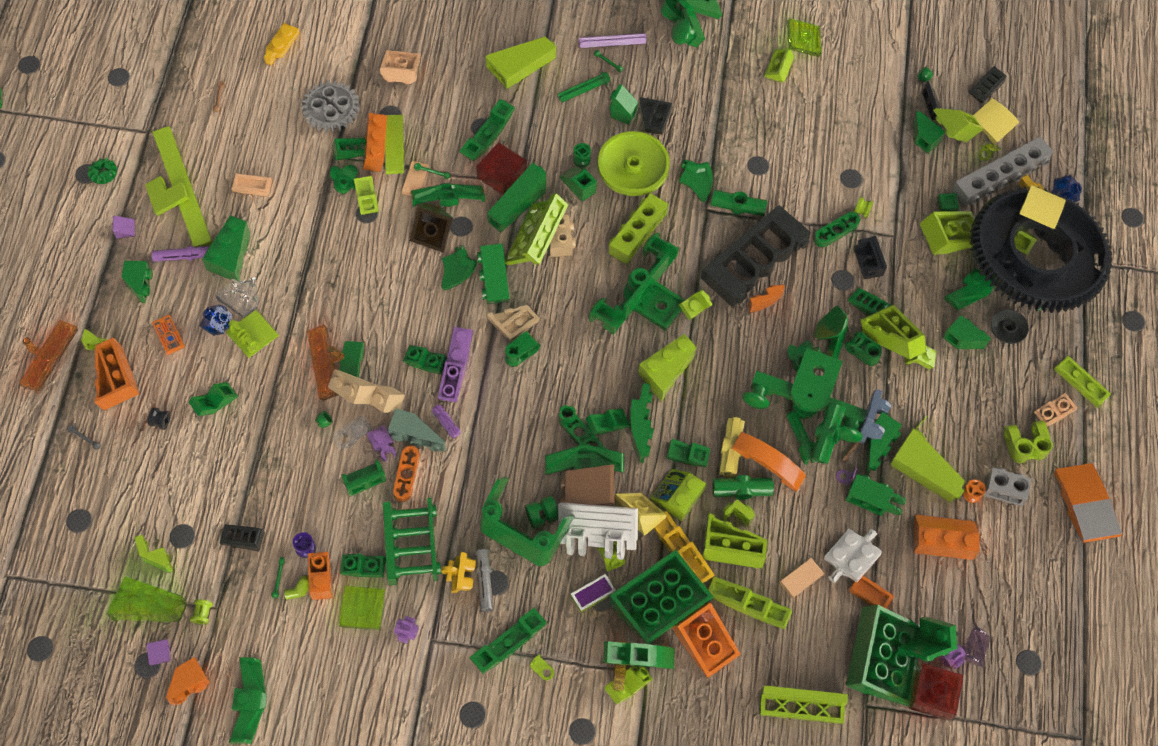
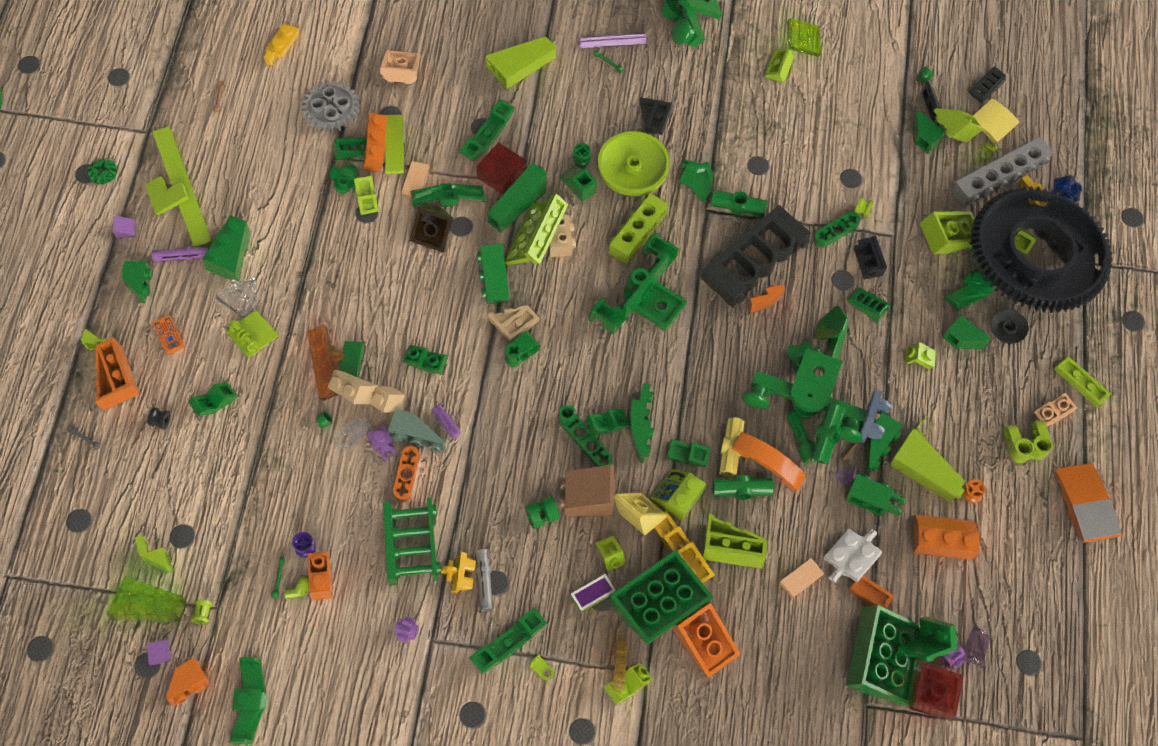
(47, 356): clear orange plate -> none
(216, 319): clear blue brick -> none
(251, 184): light nougat tile -> none
(254, 546): pearl dark grey slope -> none
(362, 608): clear neon green tile -> none
(363, 566): green slope -> none
(364, 478): green hinge -> none
(417, 167): green hinge -> none
(456, 365): medium lavender slope -> none
(457, 268): green arm -> none
(536, 550): green windscreen -> none
(583, 87): green axle -> none
(583, 457): green plate -> none
(601, 526): white hinge -> none
(623, 105): green slope -> none
(639, 655): green slope -> none
(667, 365): lime wedge -> none
(695, 304): lime bracket -> none
(741, 511): lime bracket -> none
(749, 603): lime slope -> none
(803, 696): lime fence -> none
(863, 347): green piece -> none
(895, 332): lime wedge -> none
(948, 202): green tile -> none
(1006, 491): light grey brick -> none
(1042, 207): light yellow slope -> none

